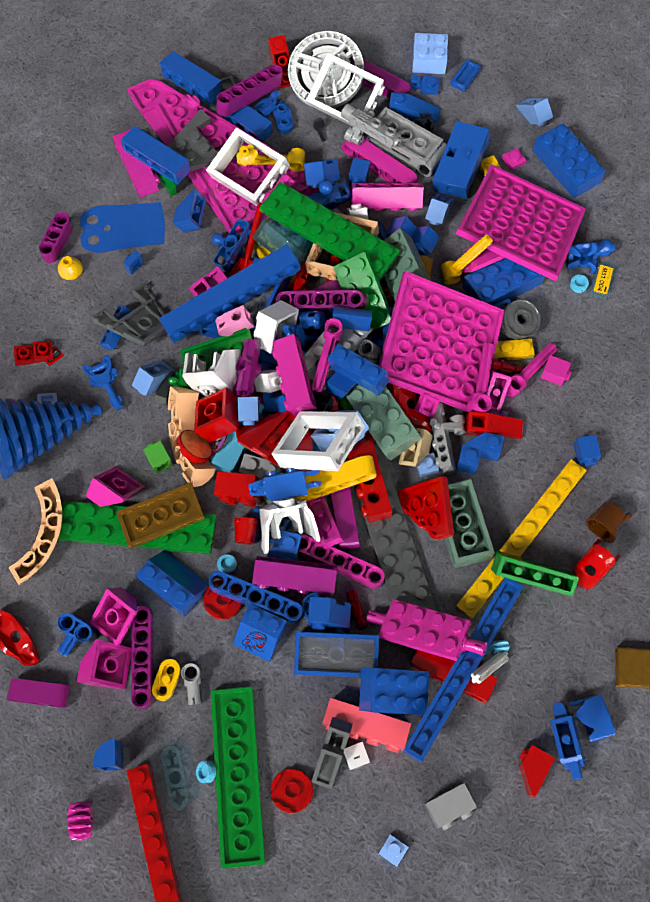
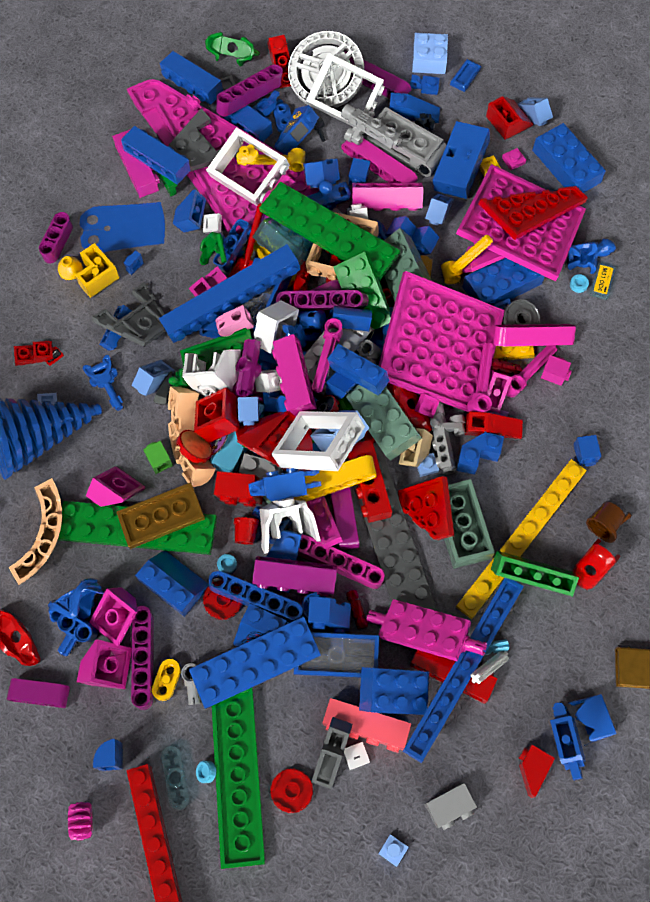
(76, 602): none -> blue piece
(98, 271): none -> yellow brick
(212, 223): none -> white tile
(212, 242): none -> green helmet
(218, 44): none -> piece
(254, 662): none -> blue plate
(296, 129): none -> slope
(507, 117): none -> red slope
(529, 210): none -> red wing
(534, 334): none -> dark pink beam

